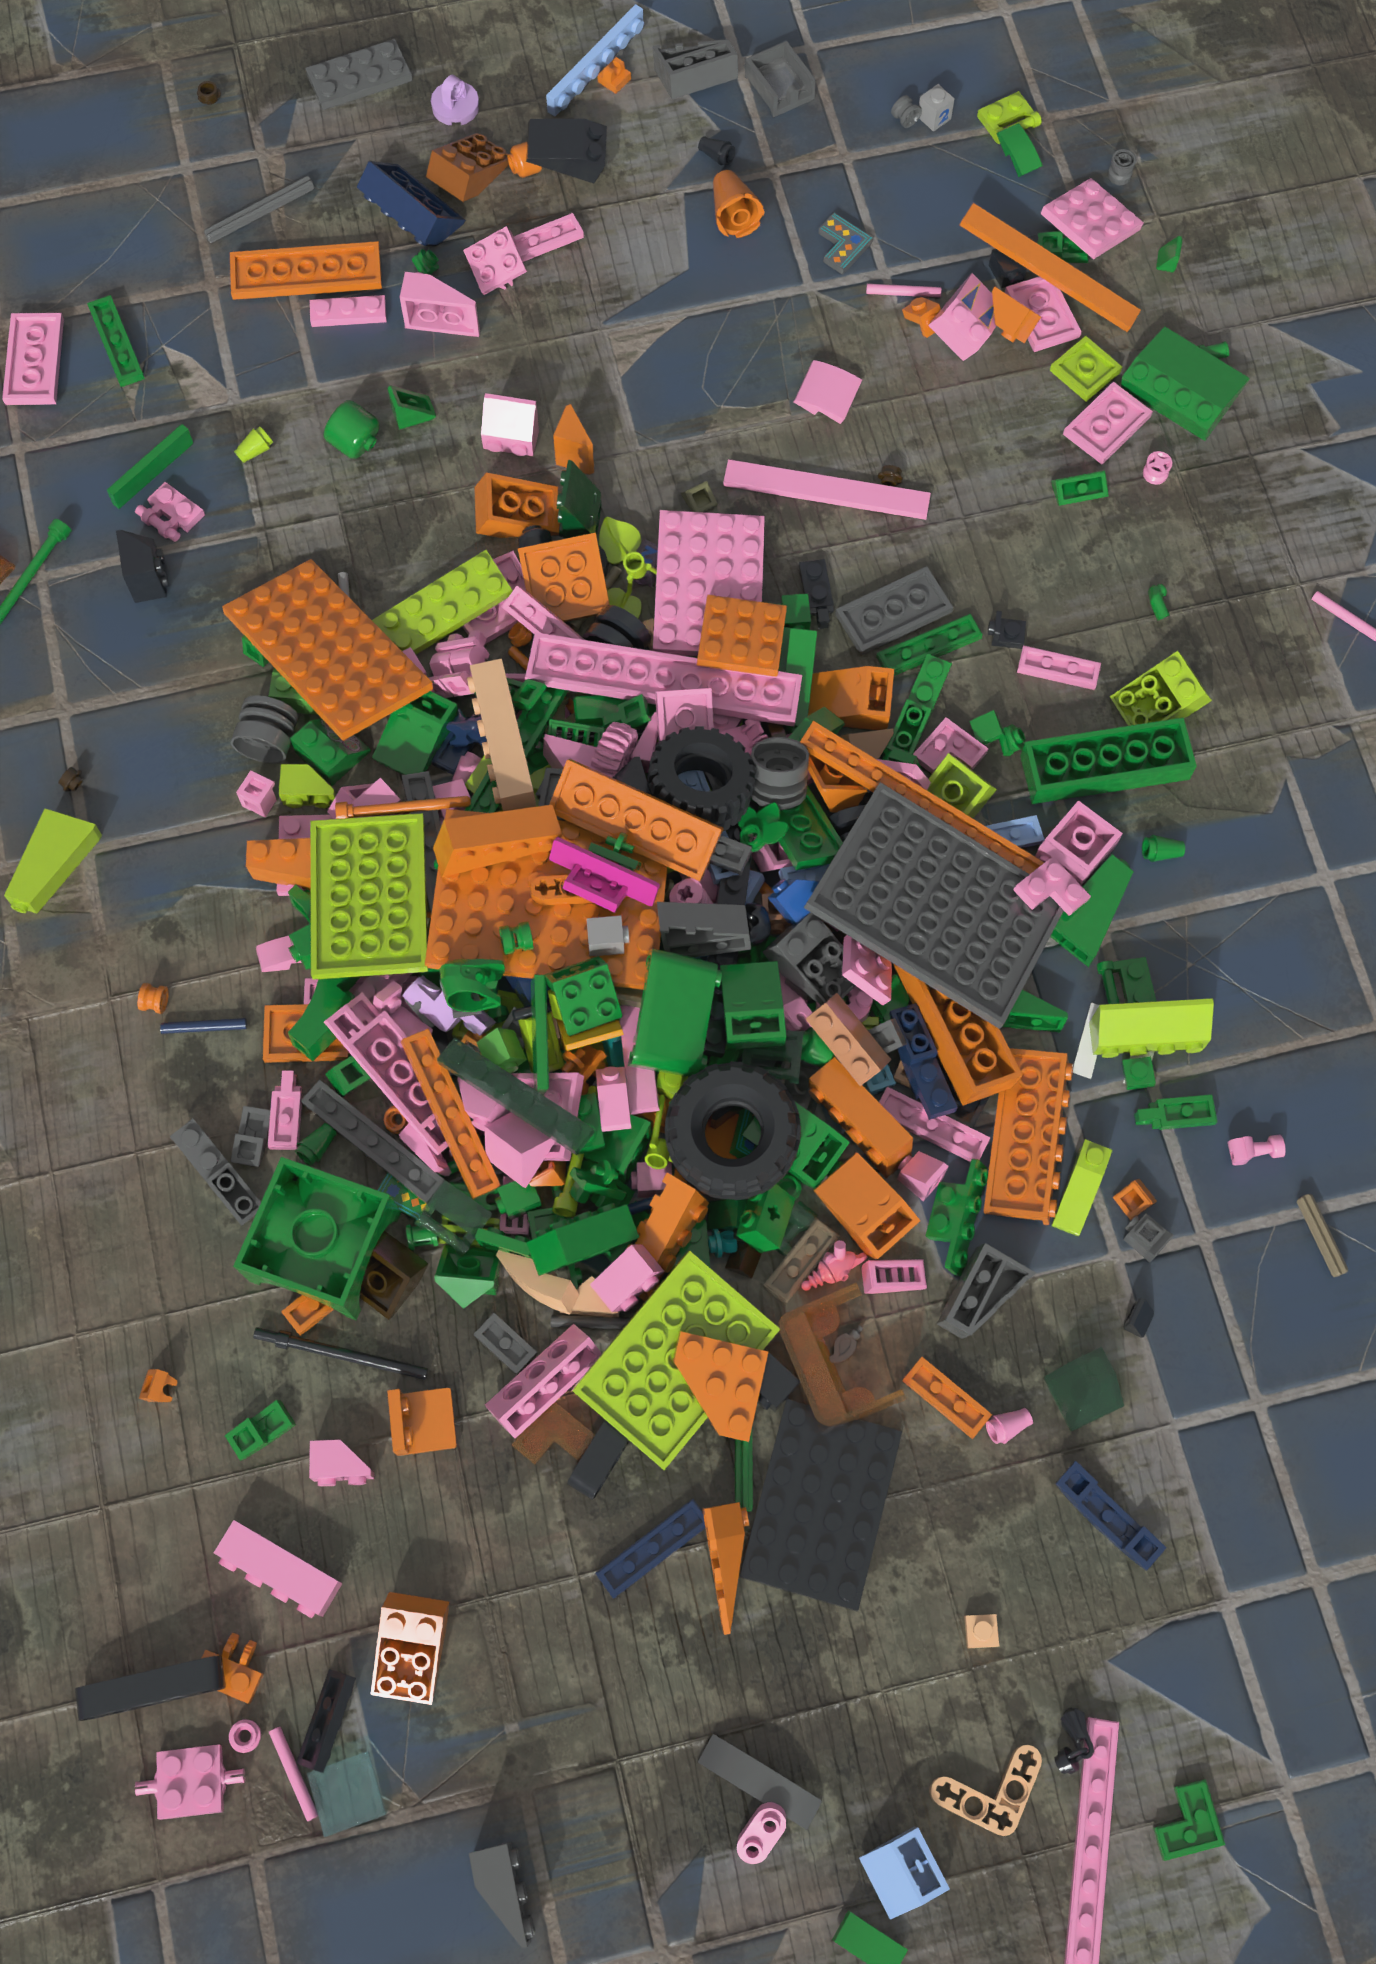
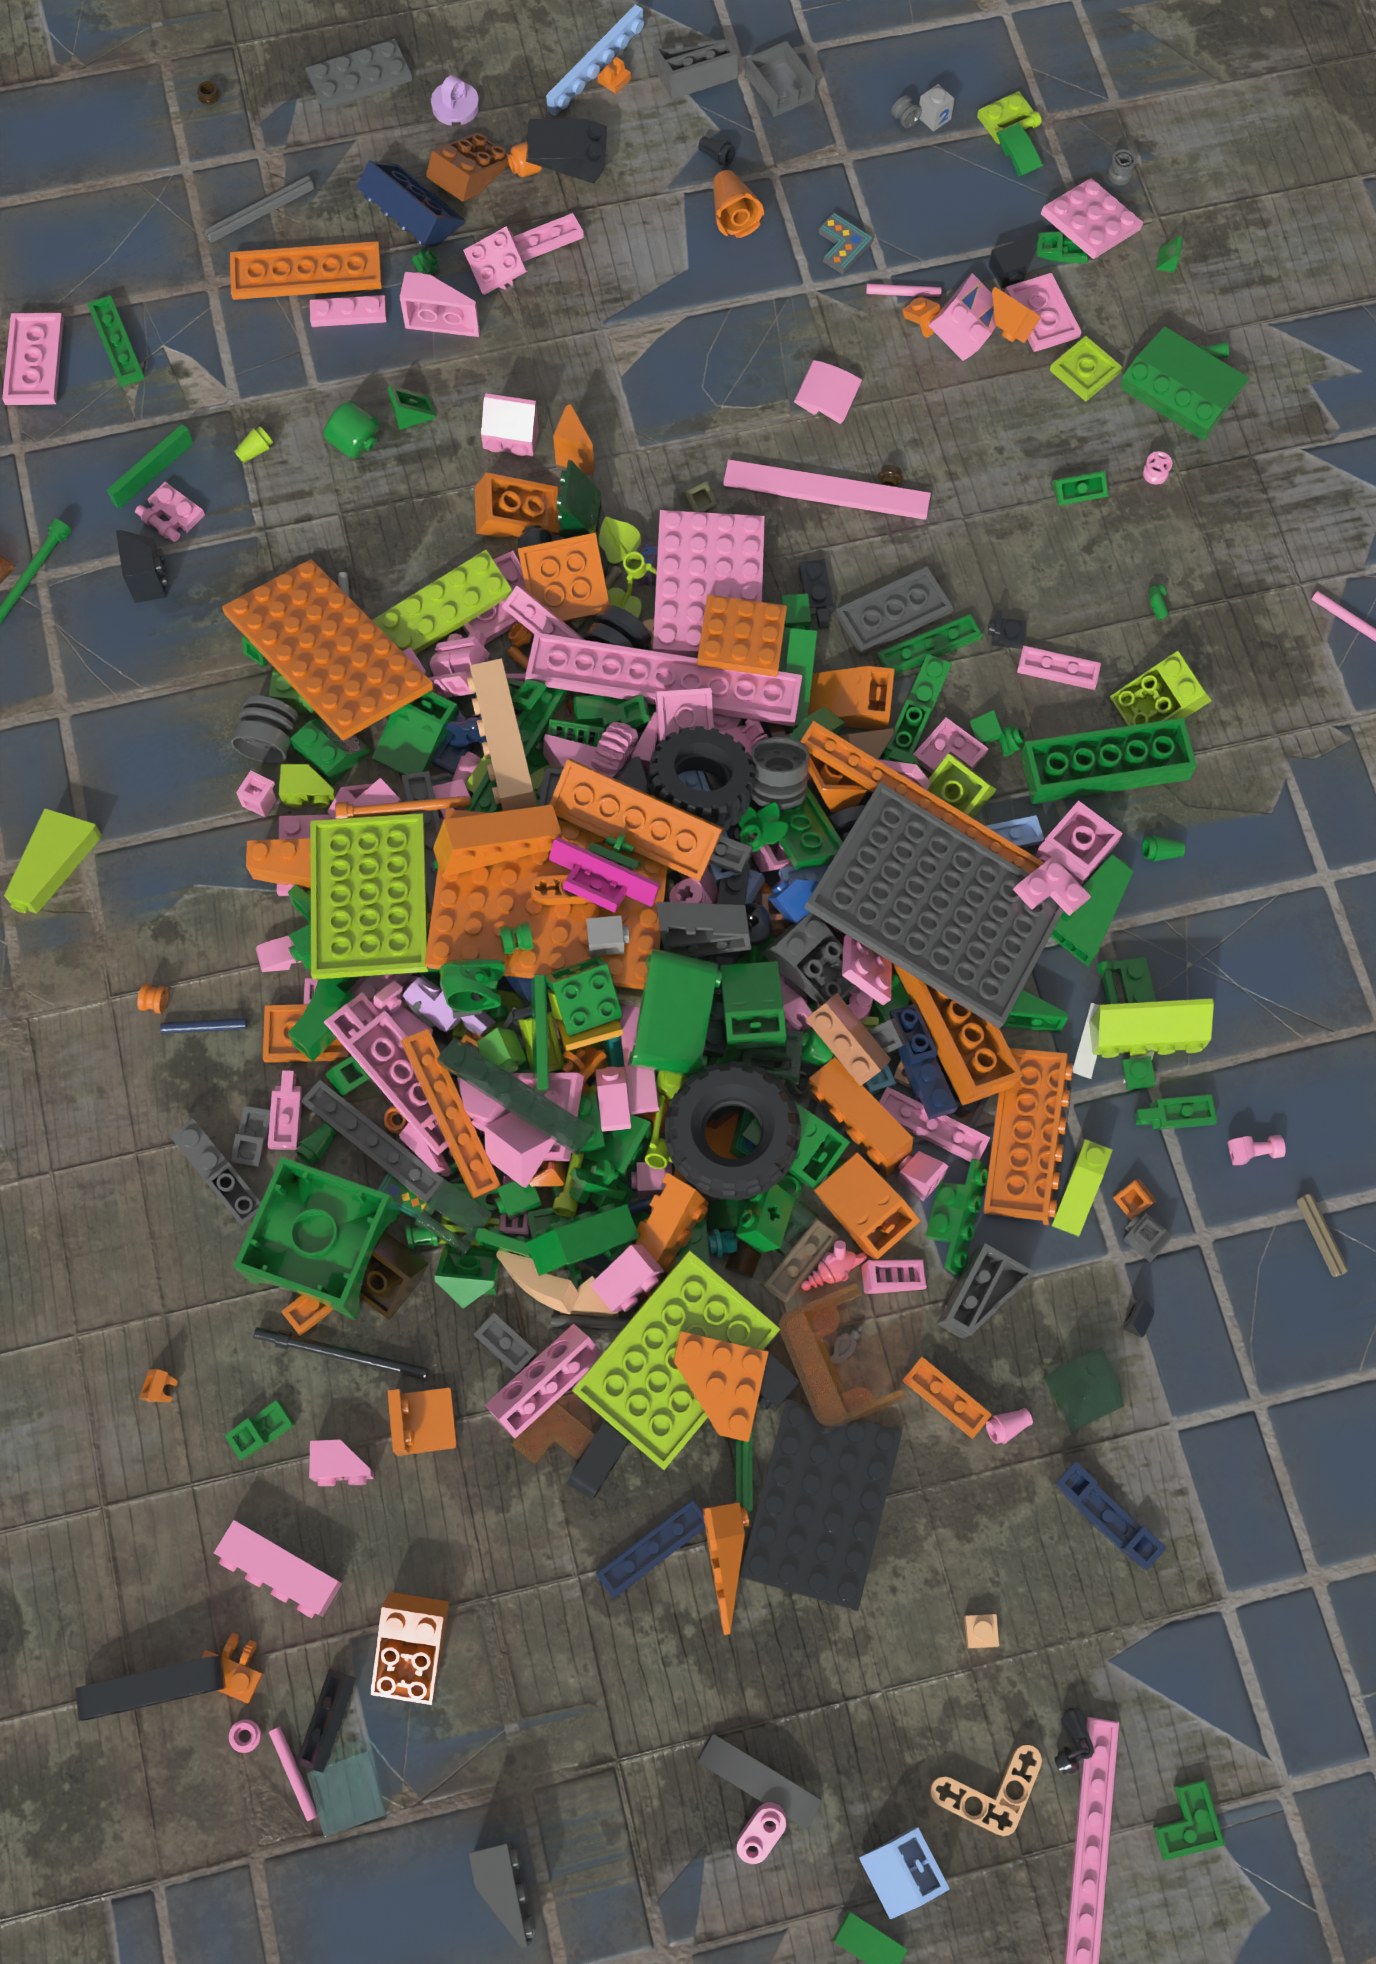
(71, 779): dark brown plate -> none
(190, 1782): bright pink plate -> none
(1050, 267): orange tile -> none
(1107, 423): bright pink plate -> none

